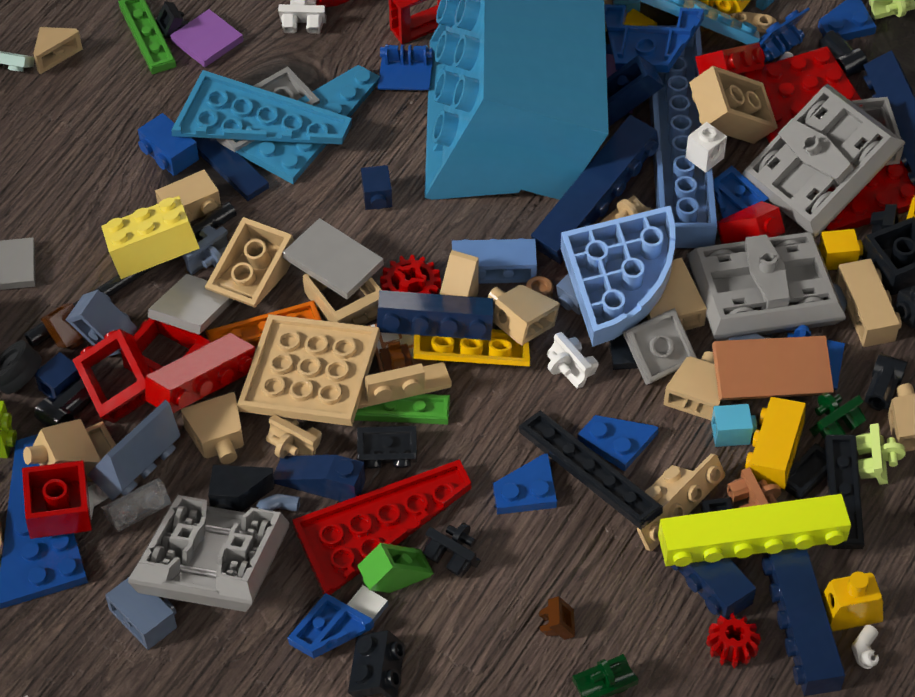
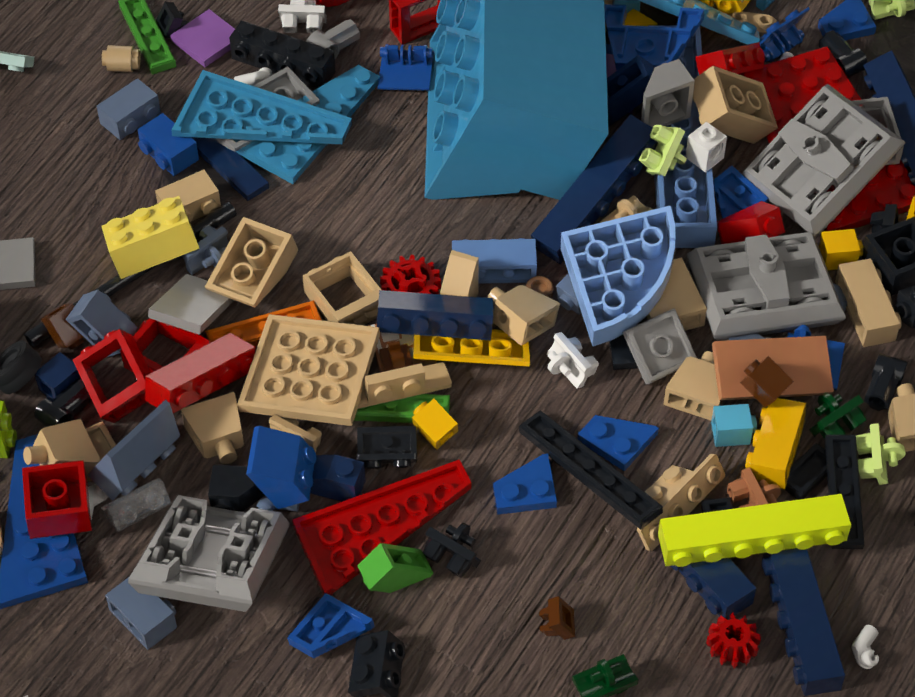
(55, 46): tan slope -> none
(121, 58): none -> tan brick
(128, 109): none -> sand blue brick
(254, 77): none -> white arm
(276, 51): none -> black brick
(281, 466): none -> blue slope
(333, 258): light grey tile -> none
(337, 37): none -> light grey piece
(368, 603): white tile -> none
(376, 187): dark blue brick -> none
(434, 423): none -> yellow brick
(667, 150): none -> yellowish green hips
(668, 95): none -> light grey slope
(766, 380): none -> reddish brown brick
(853, 601): yellow torso -> none

